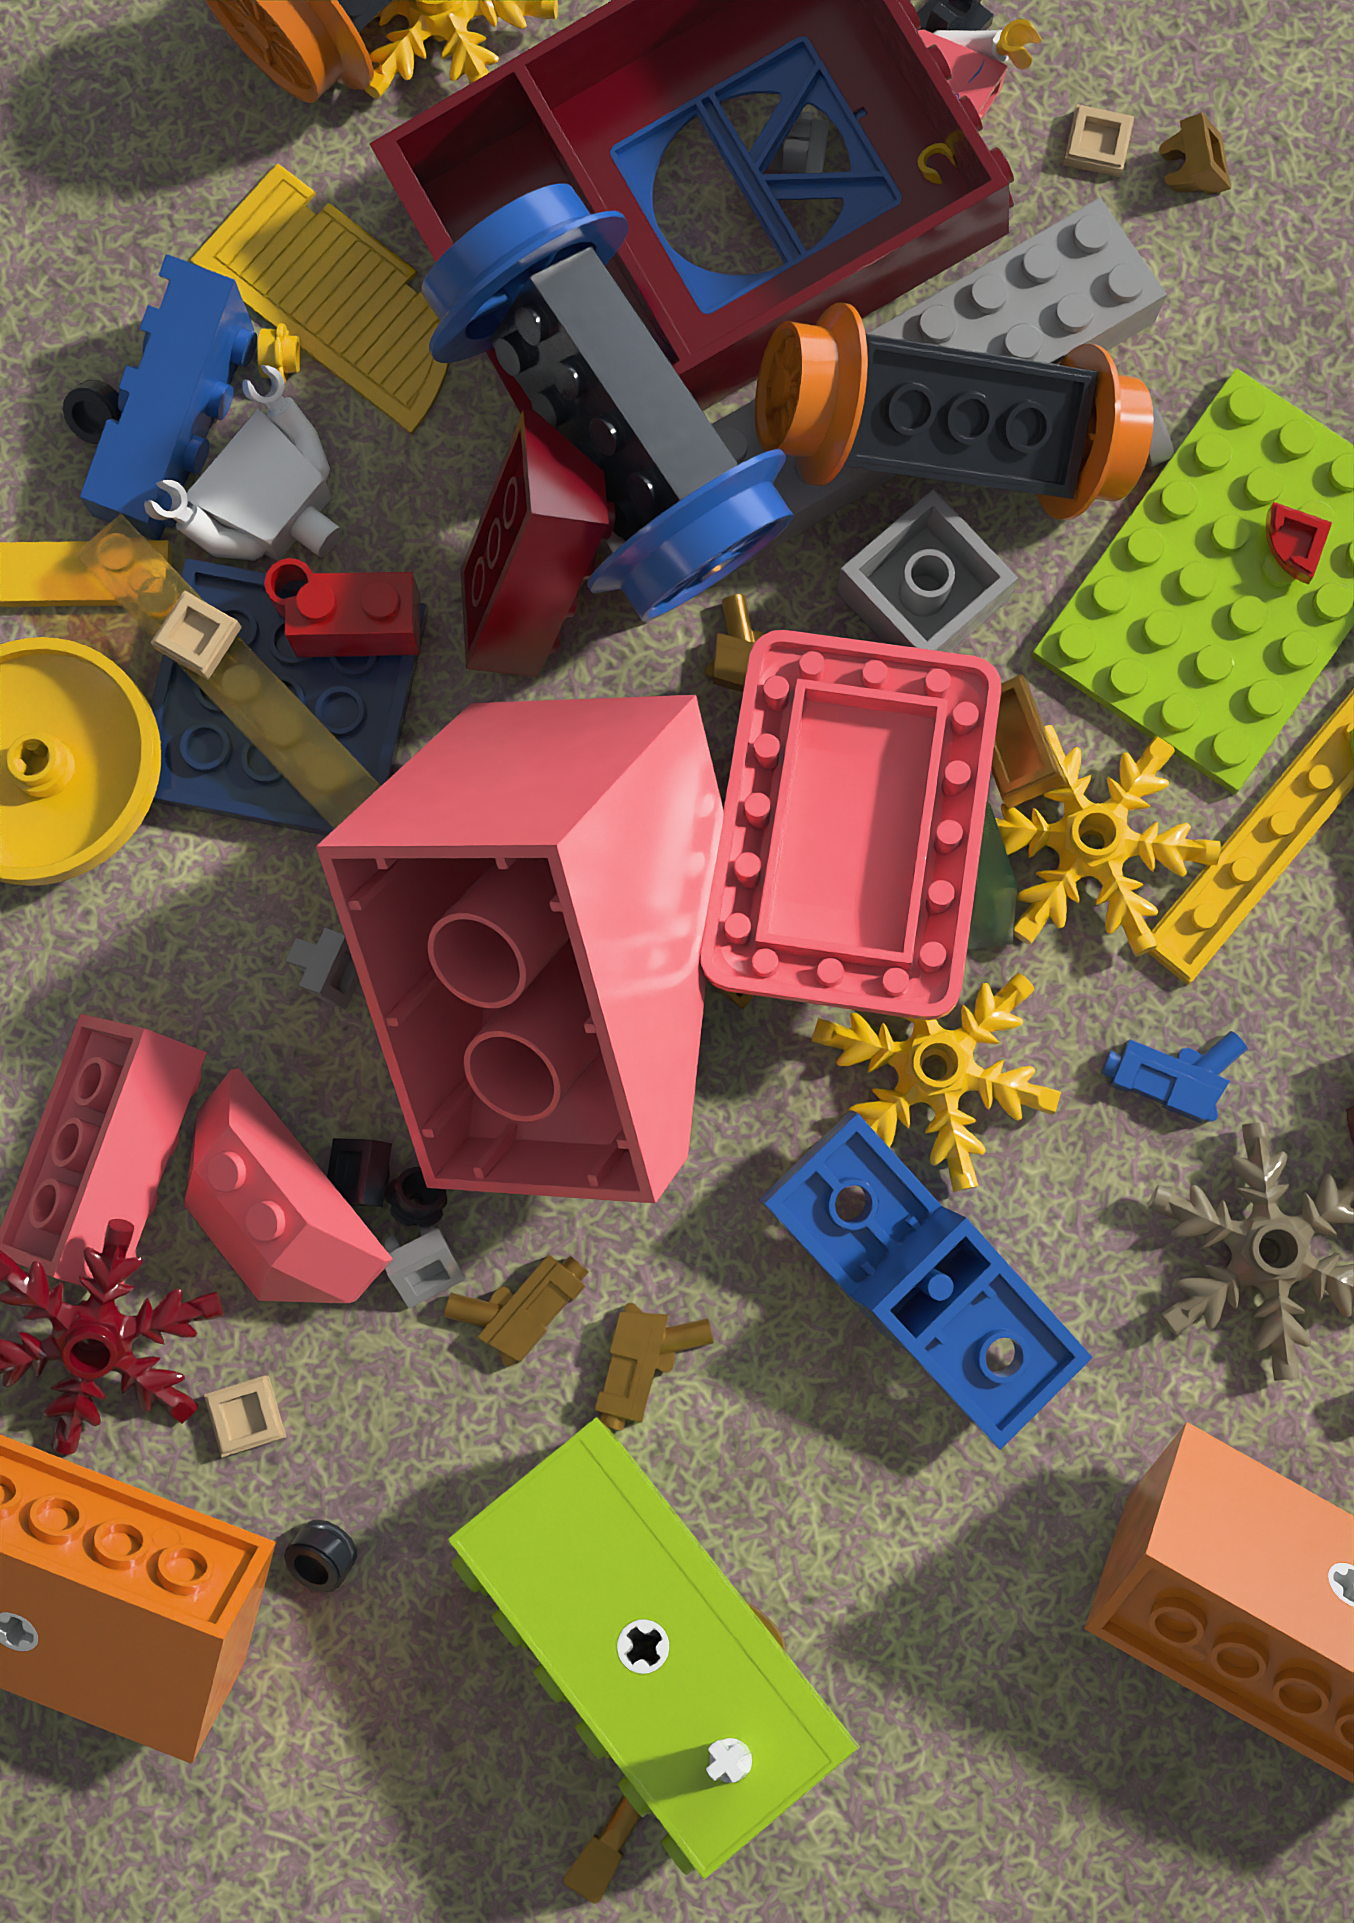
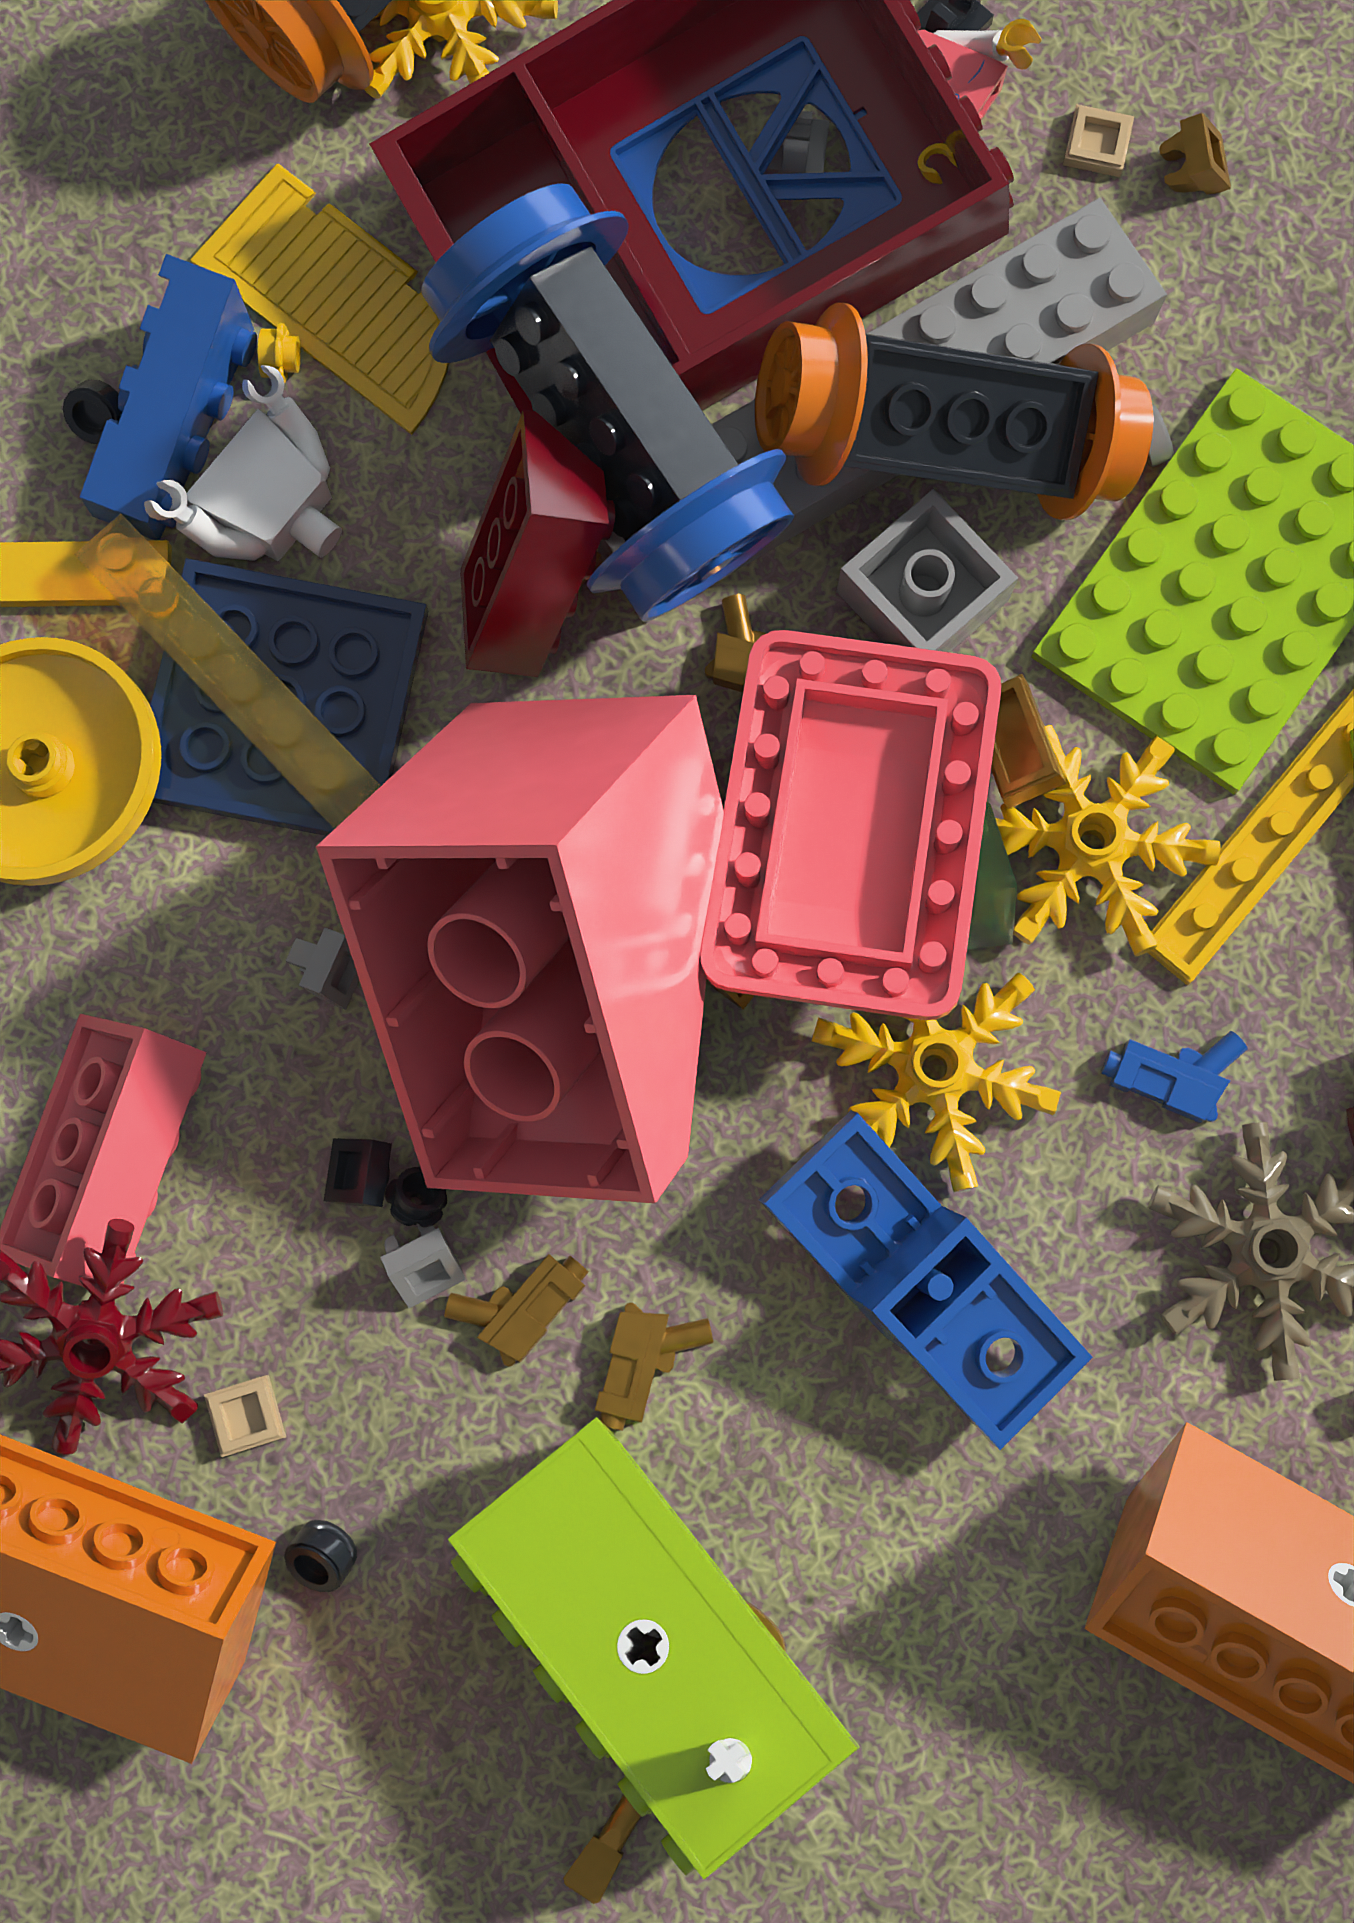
(196, 635): tan tile -> none
(273, 1204): coral wedge -> none
(347, 611): red hinge -> none
(1296, 540): red tile -> none

